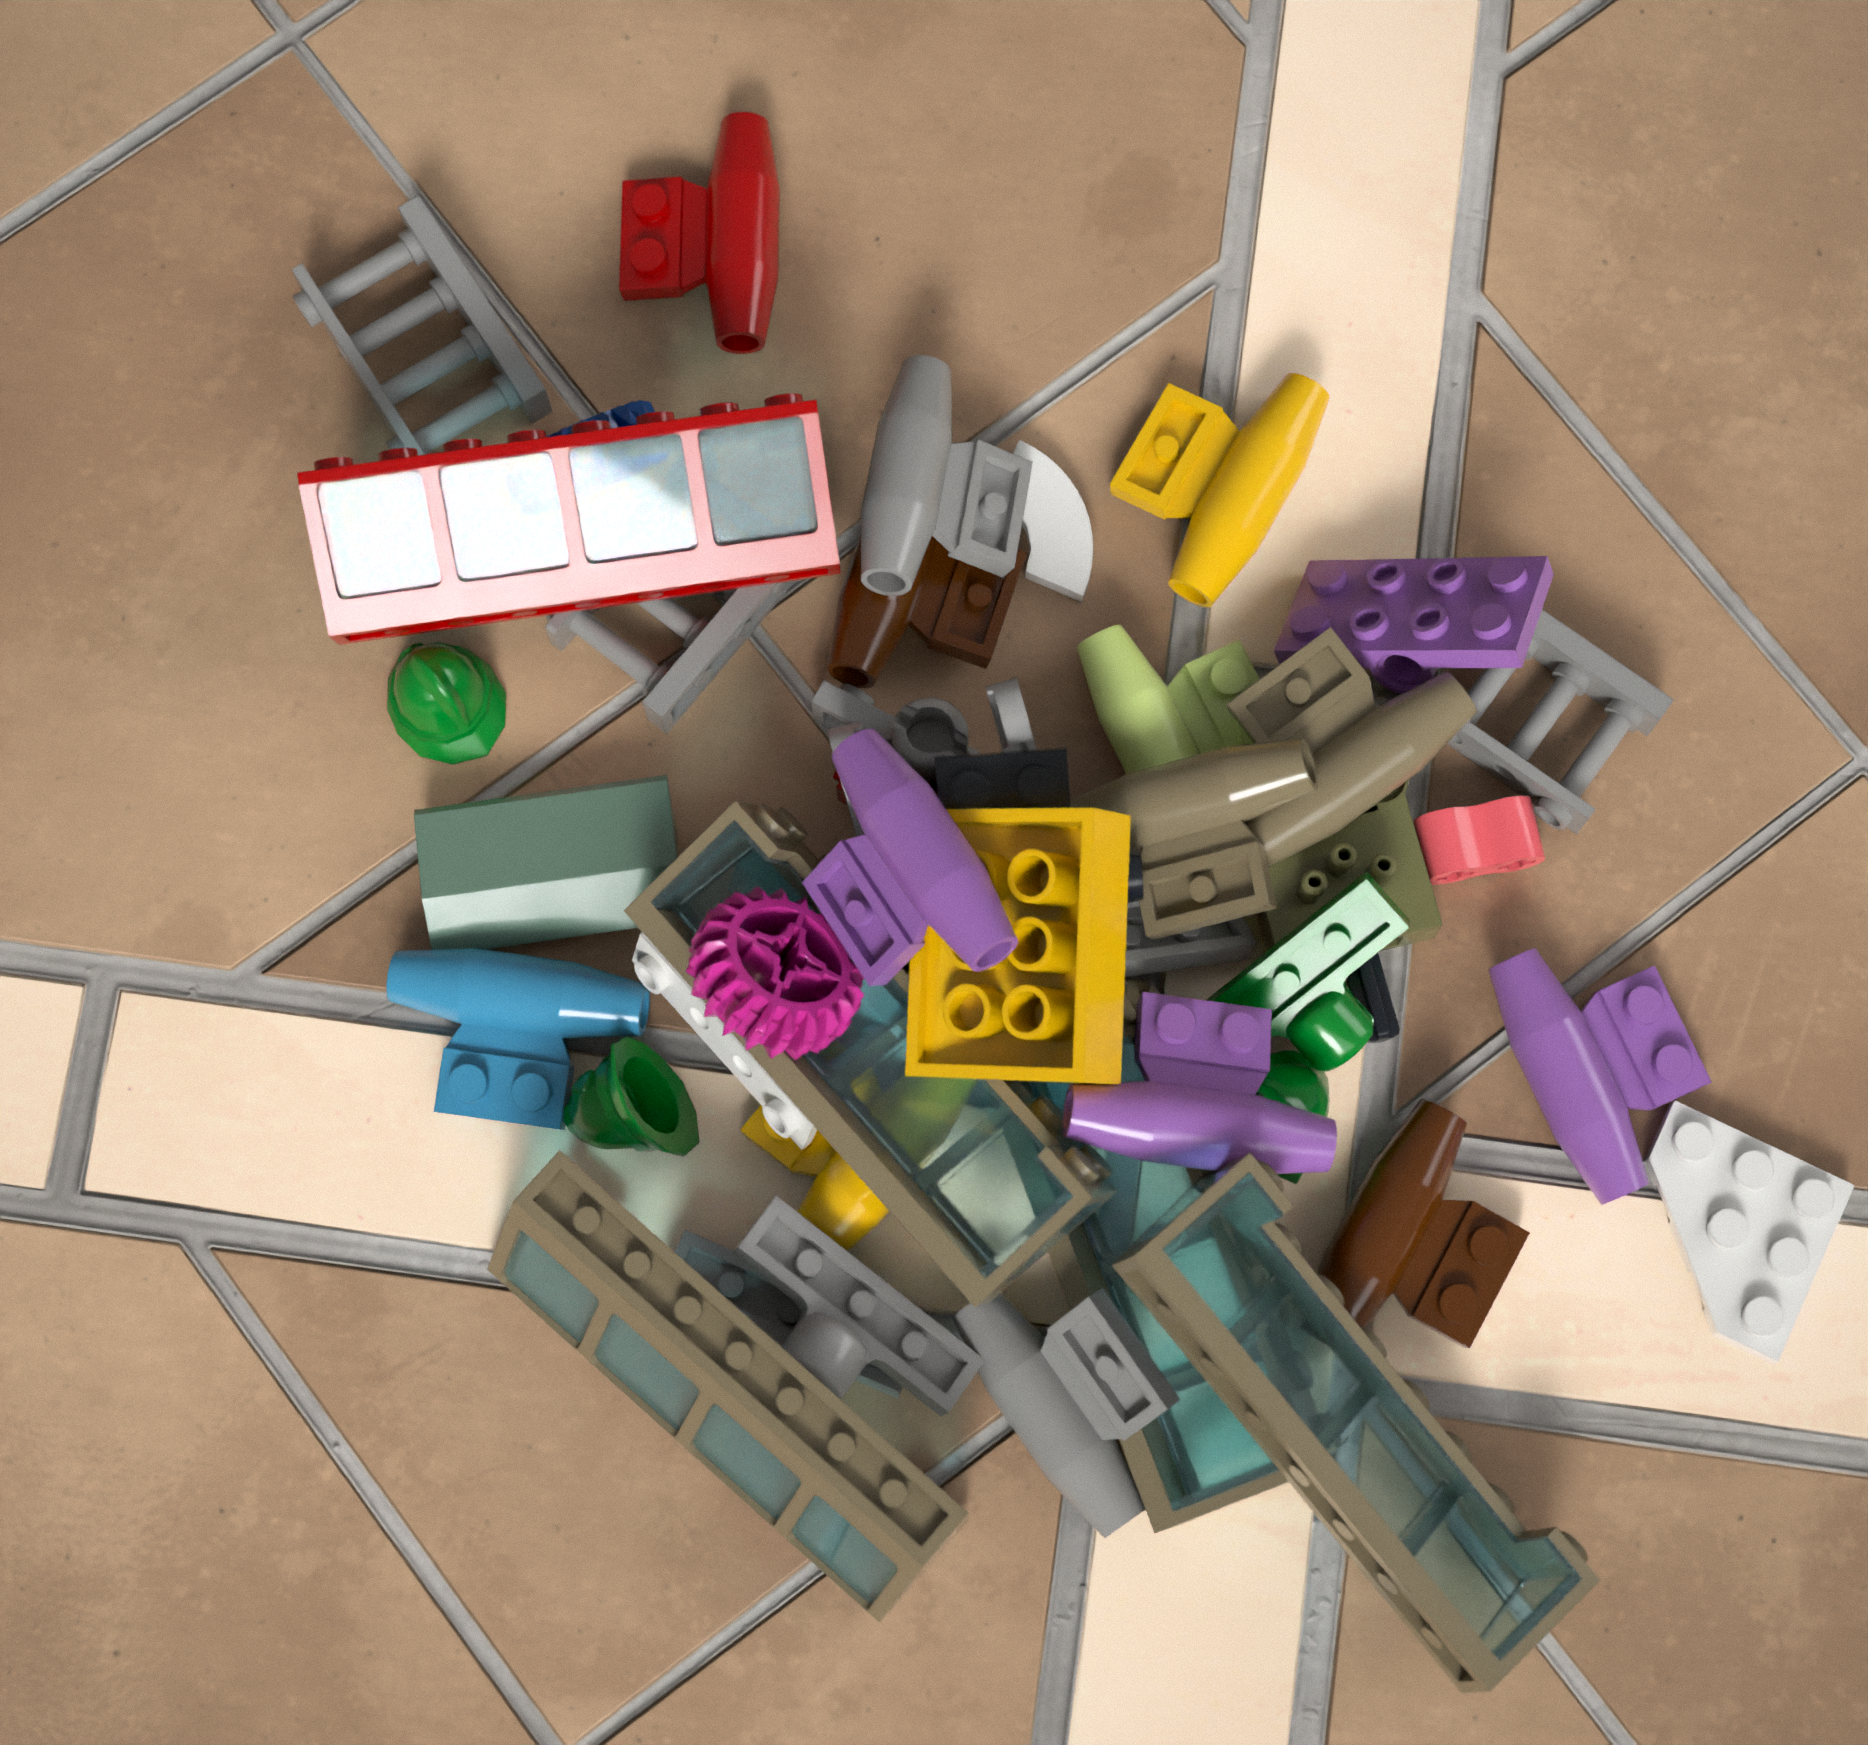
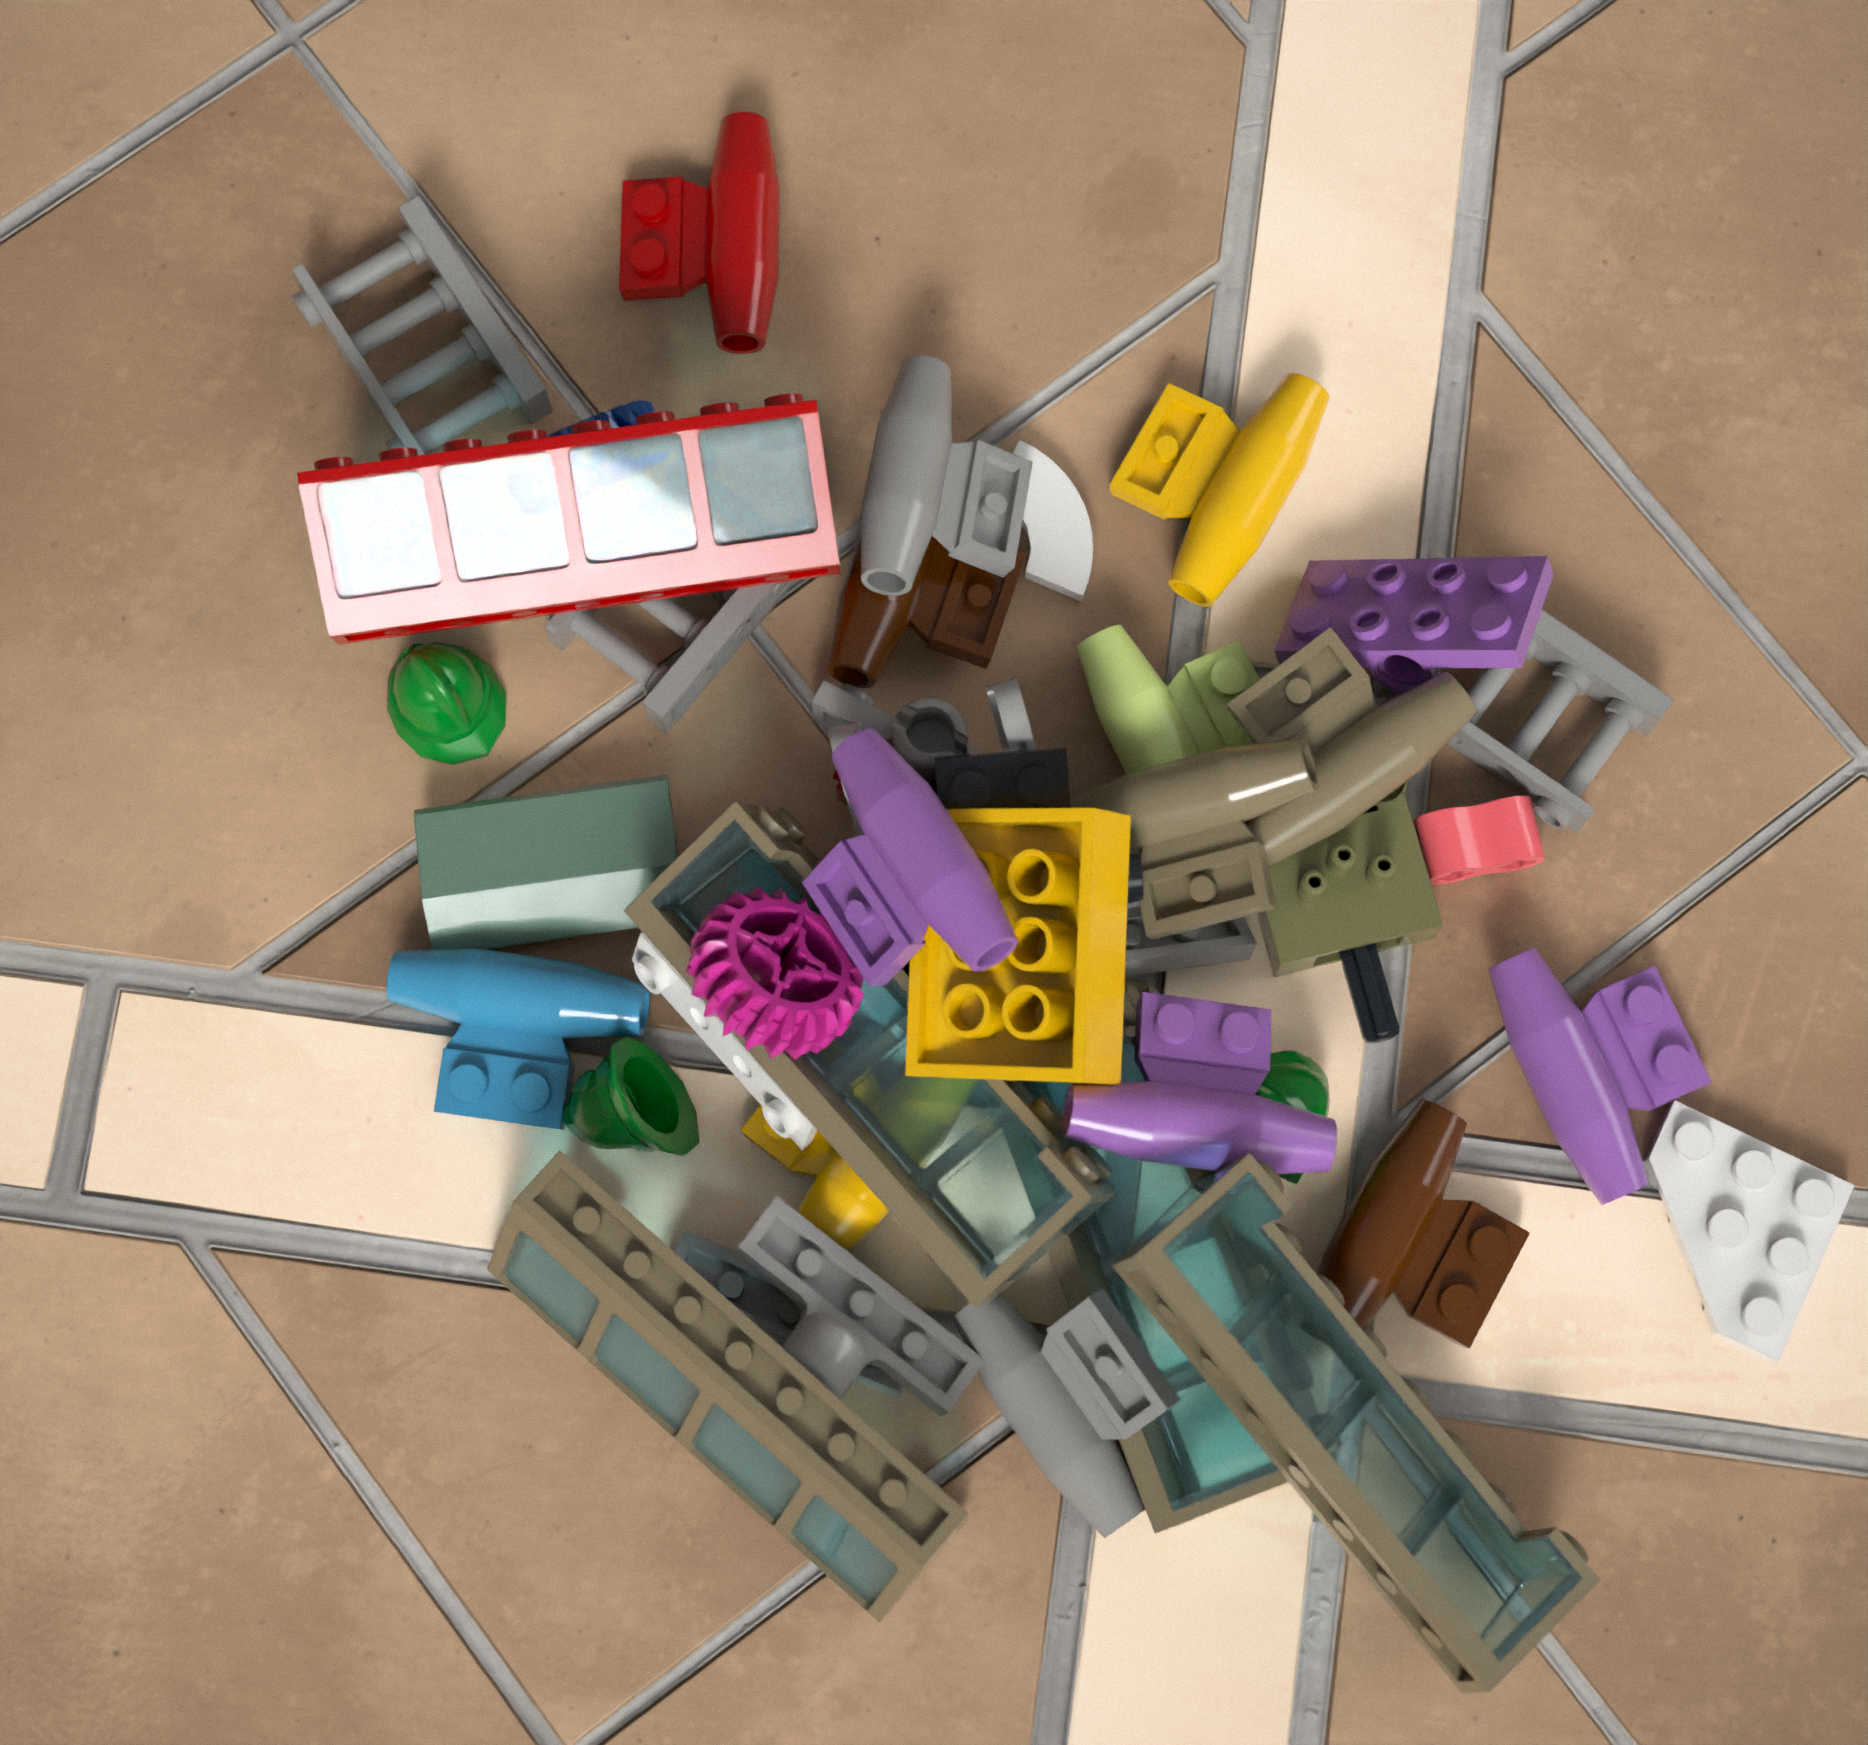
(1307, 974): plate -> none

